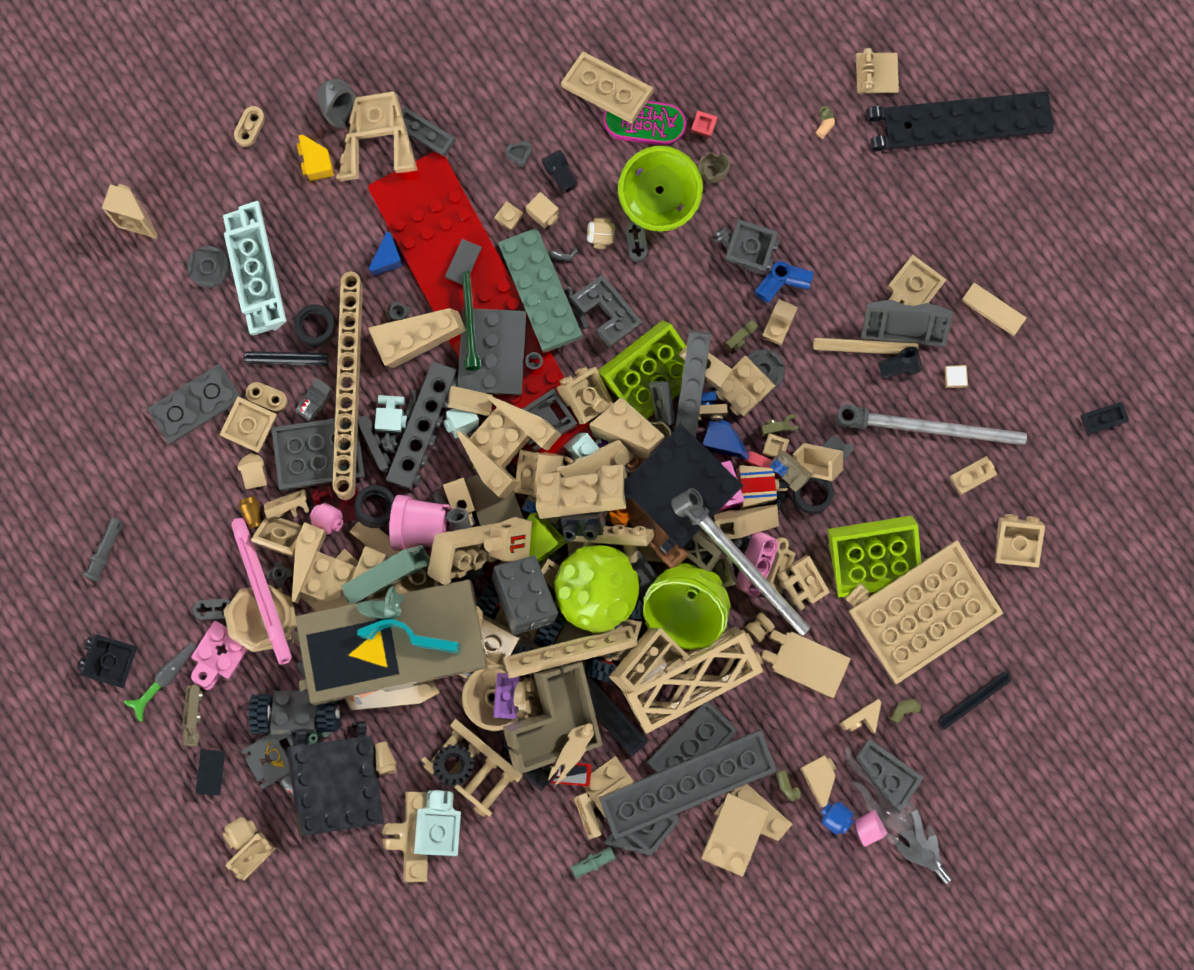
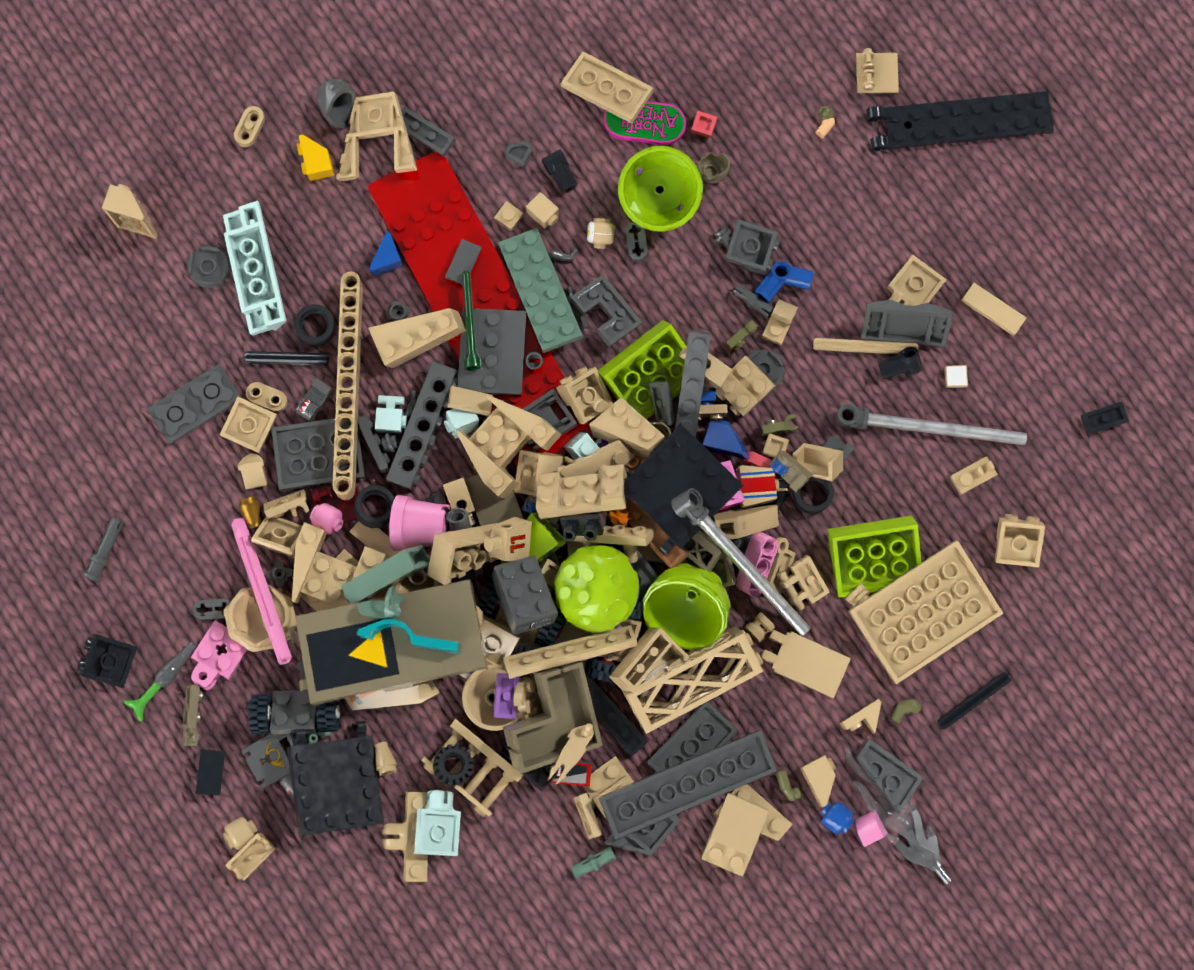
(753, 300): none -> dark grey pin

